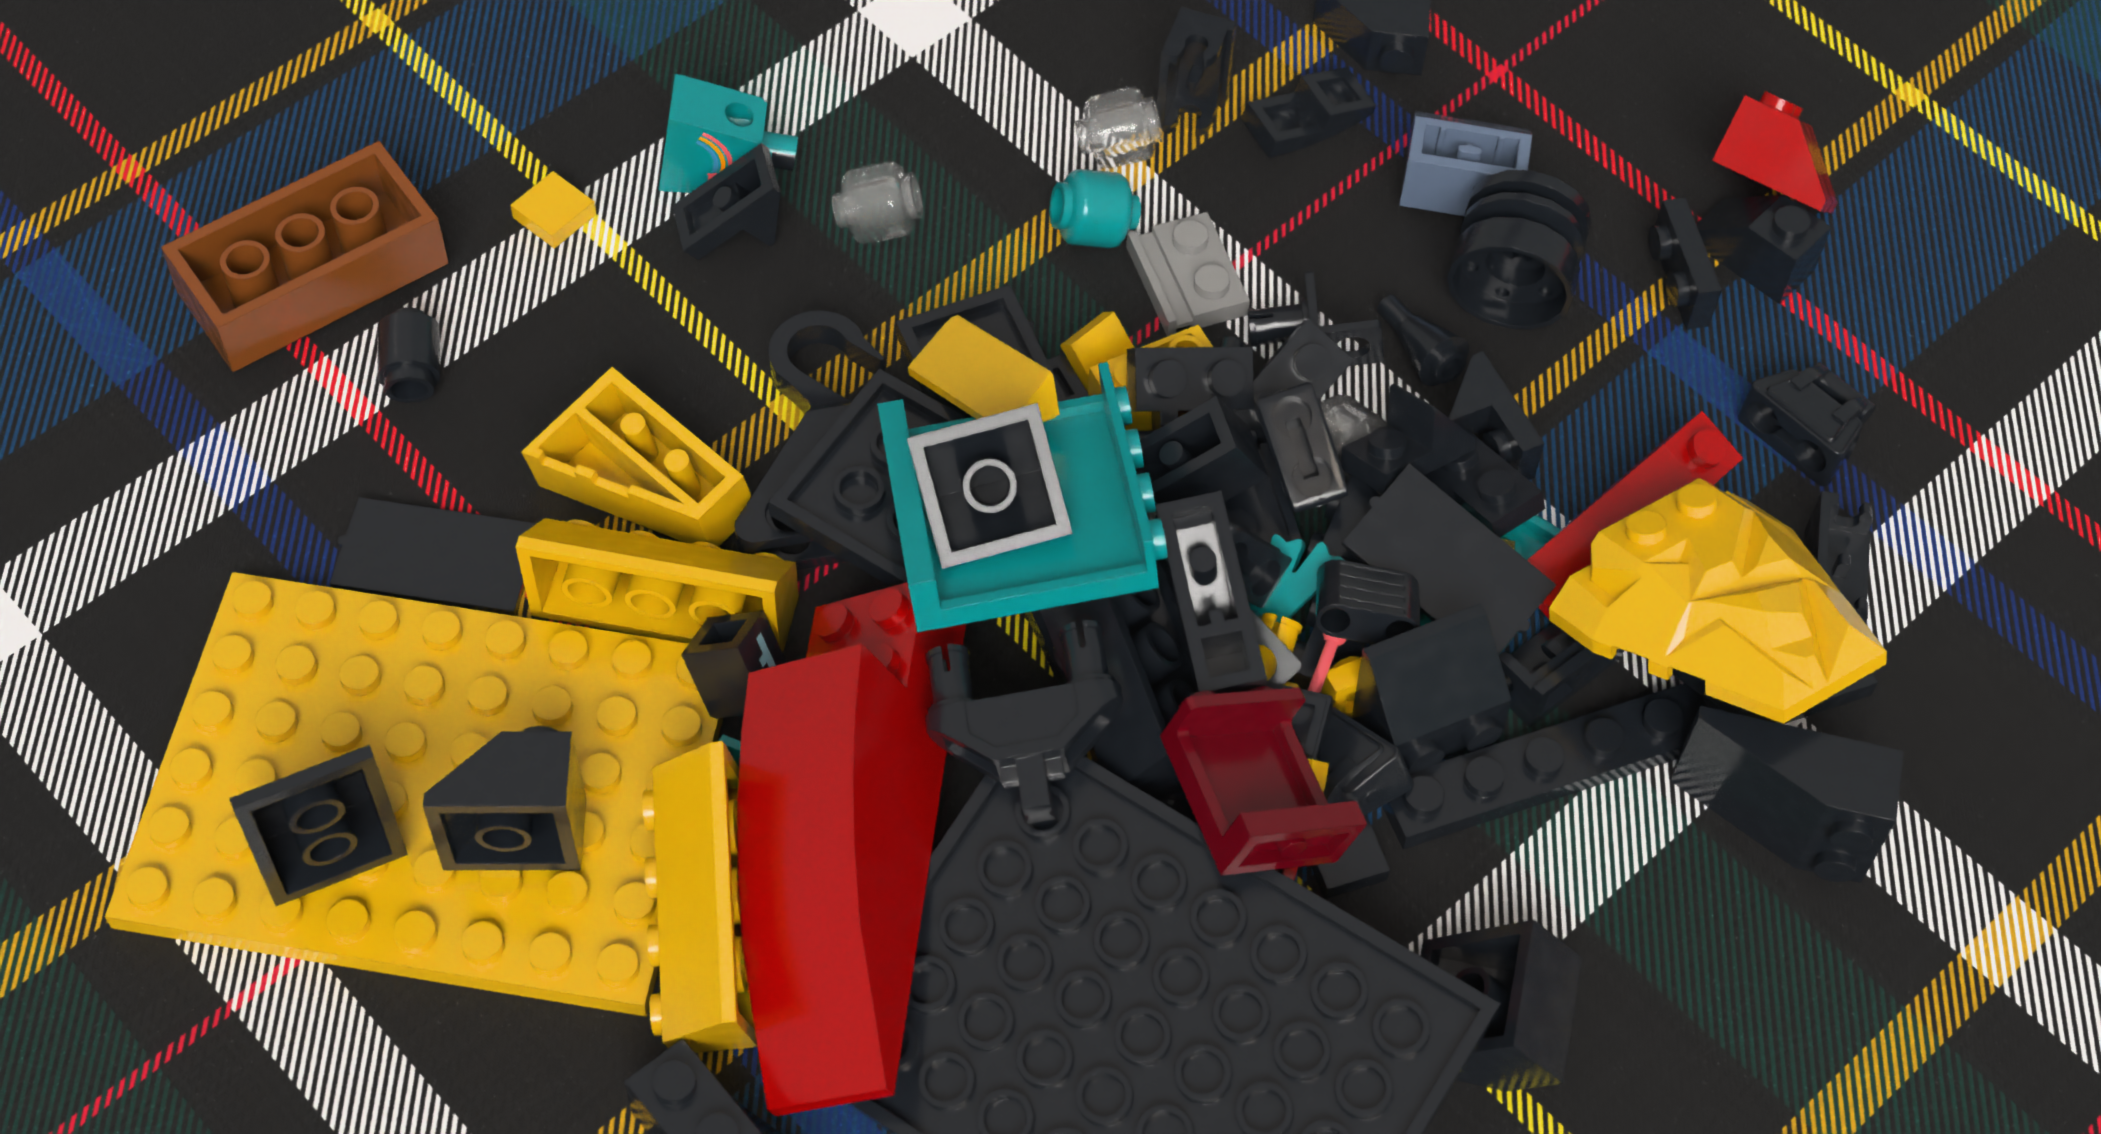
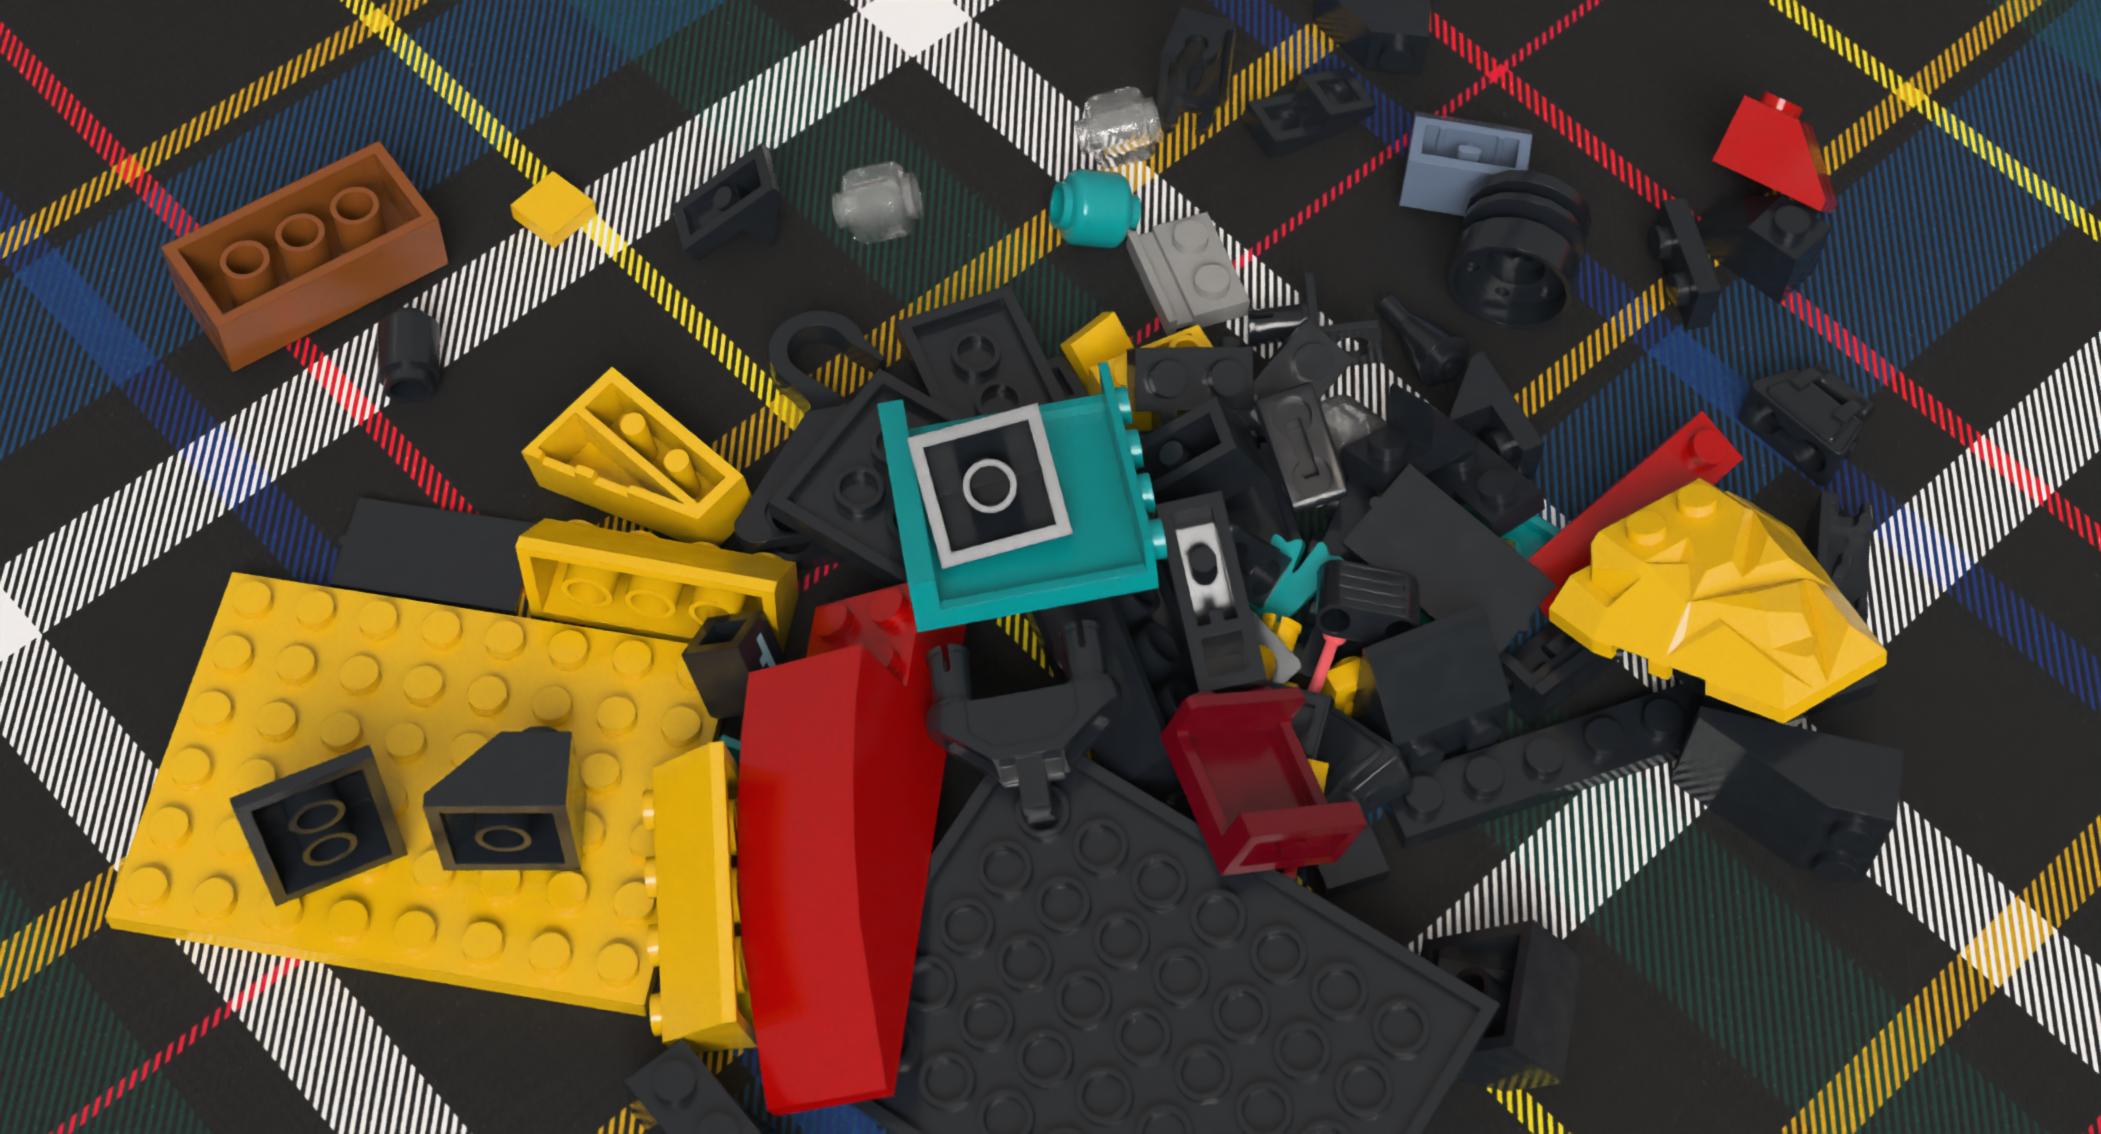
(712, 130): teal torso -> none
(982, 372): yellow slope -> none

